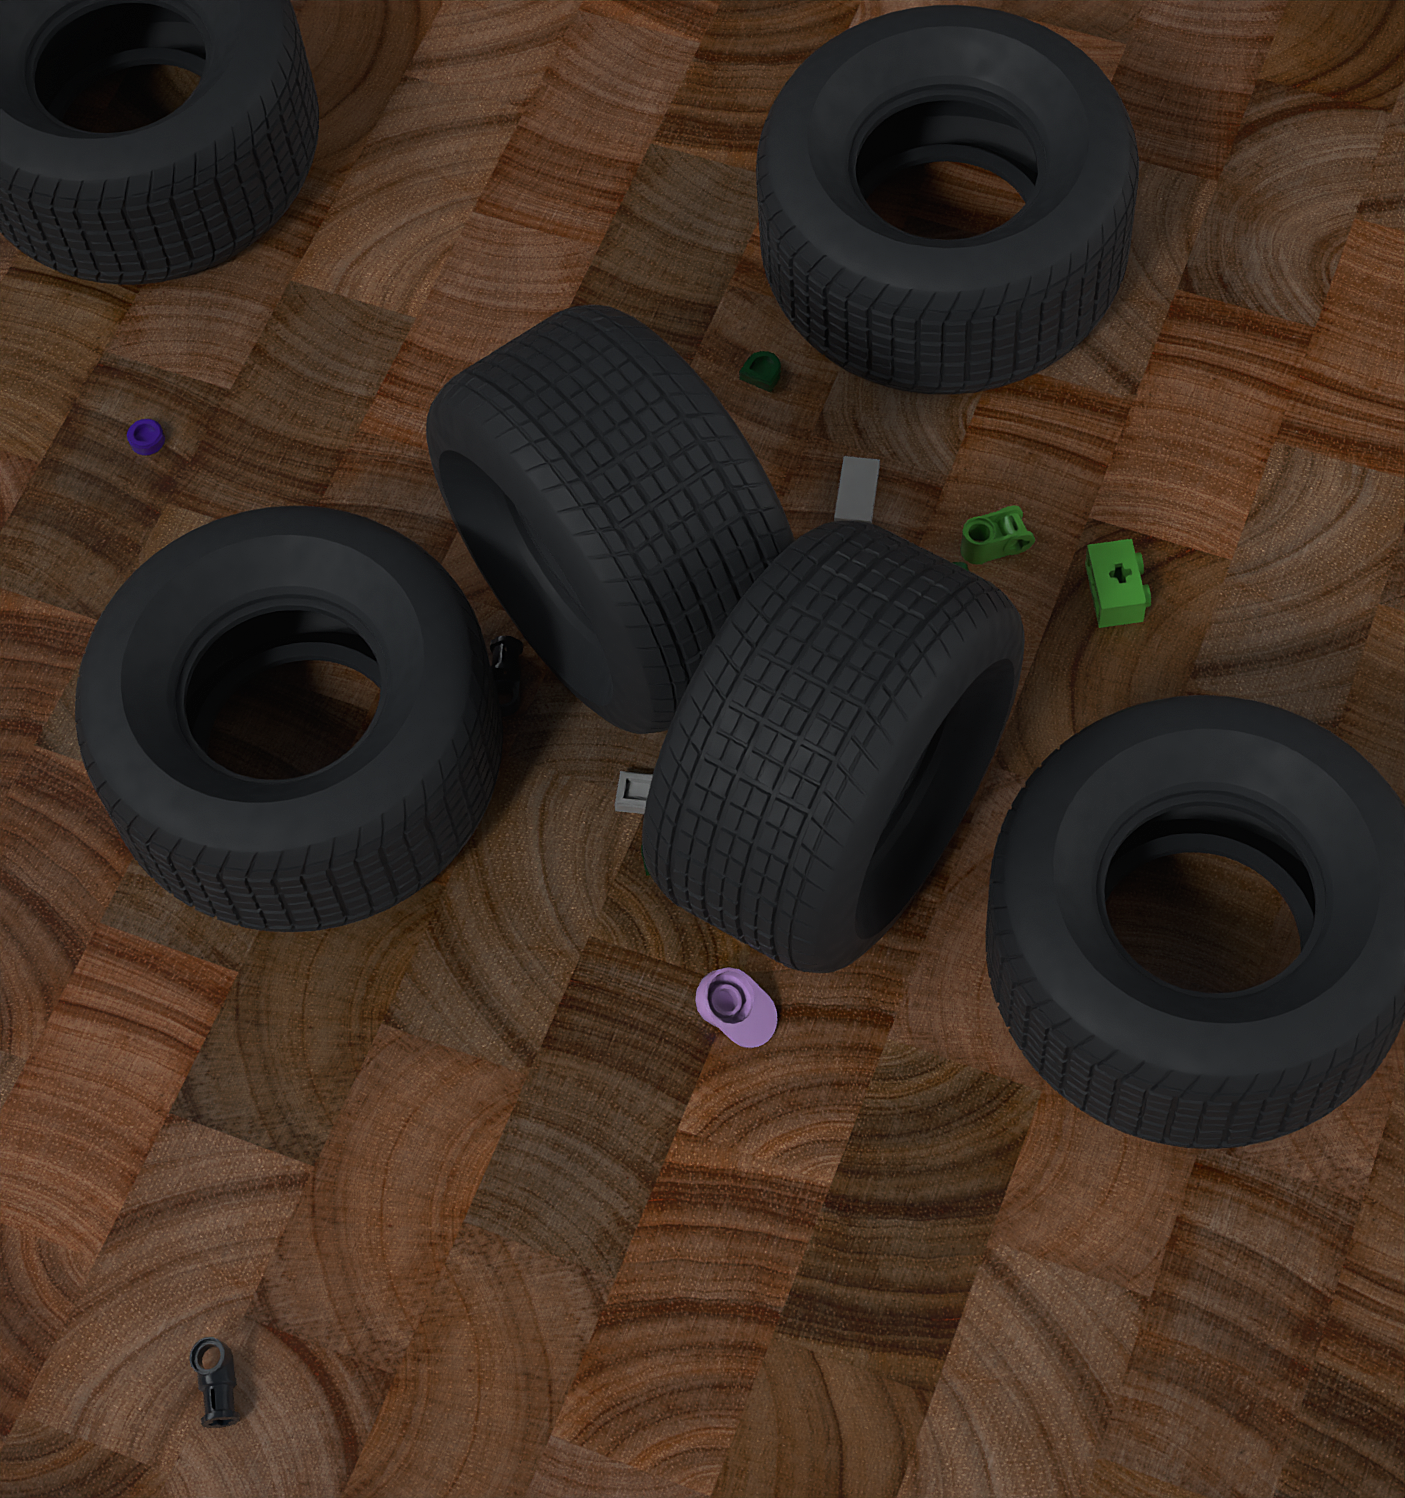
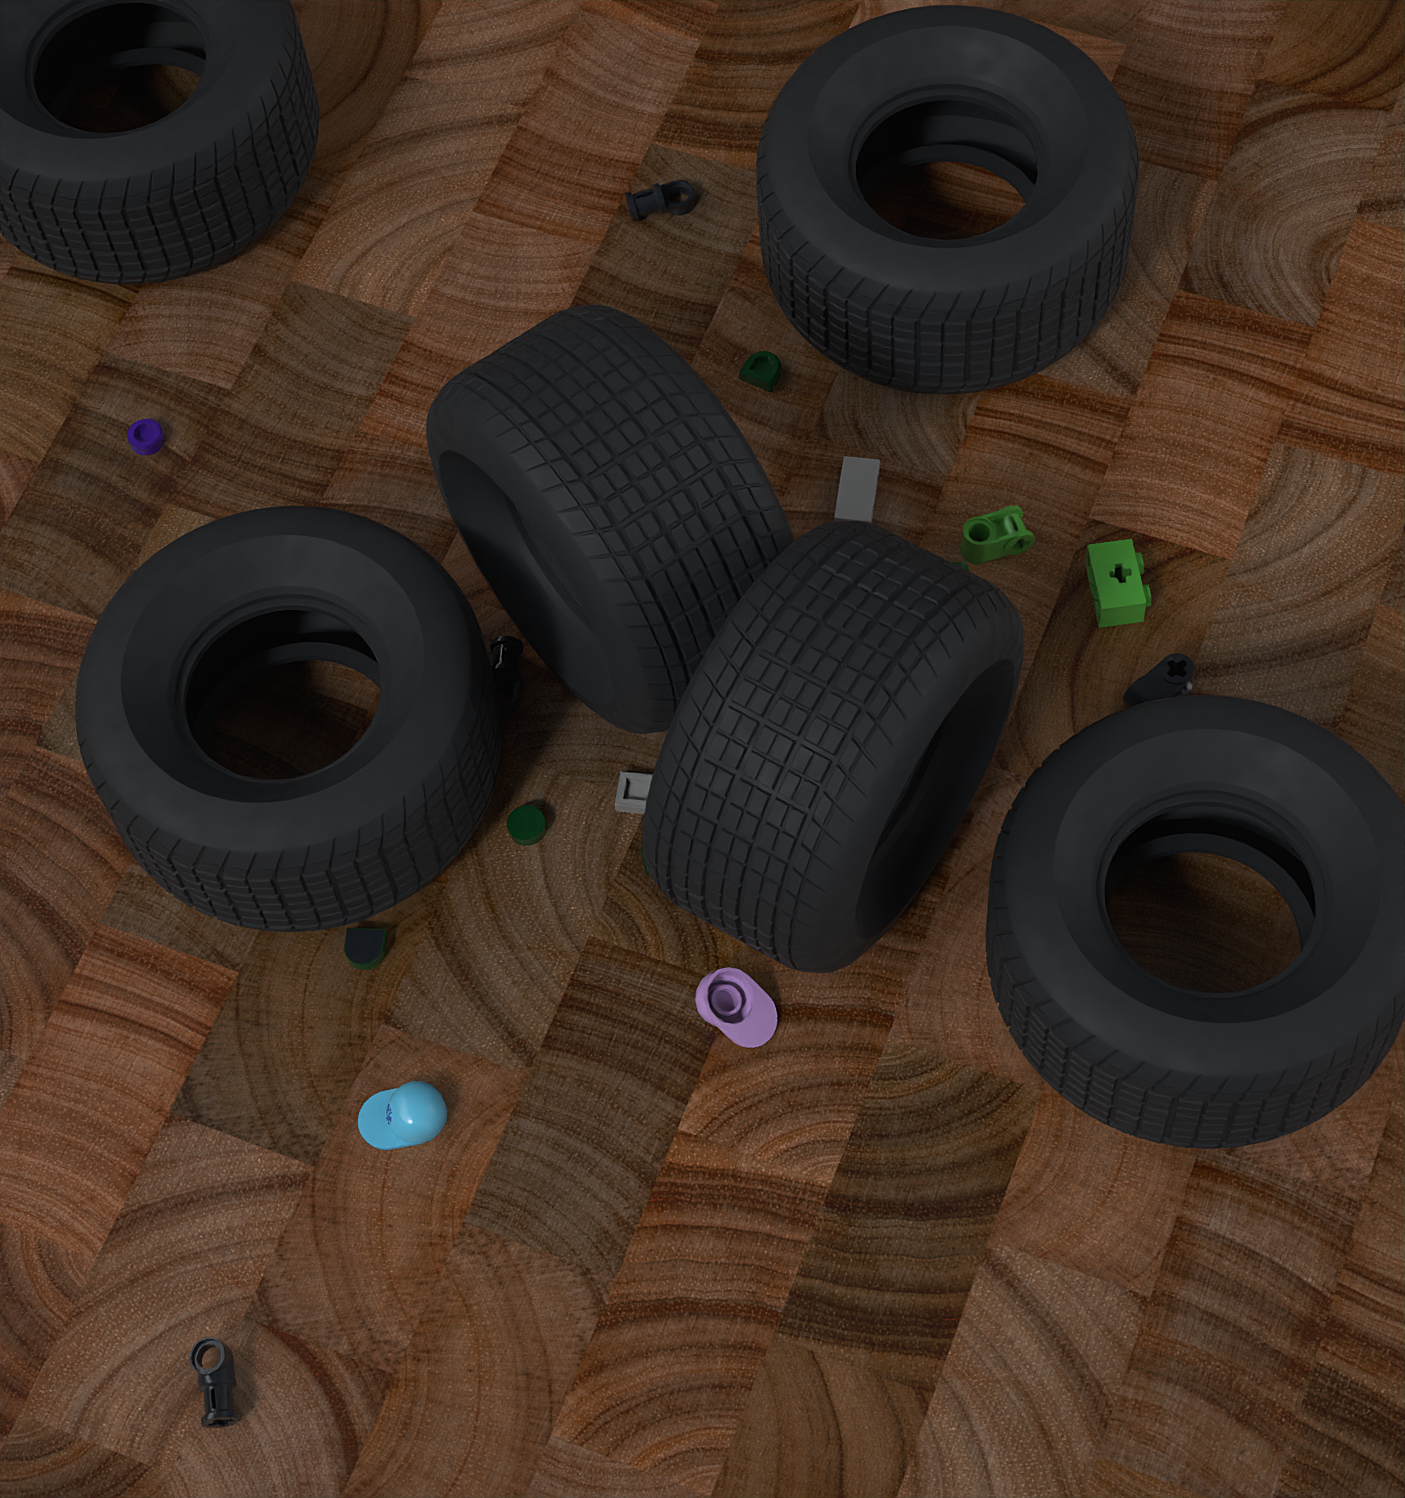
(365, 947): none -> black tile
(403, 1116): none -> medium azure cap
(526, 825): none -> dark green tile
(659, 199): none -> black connector
(1167, 679): none -> black piece

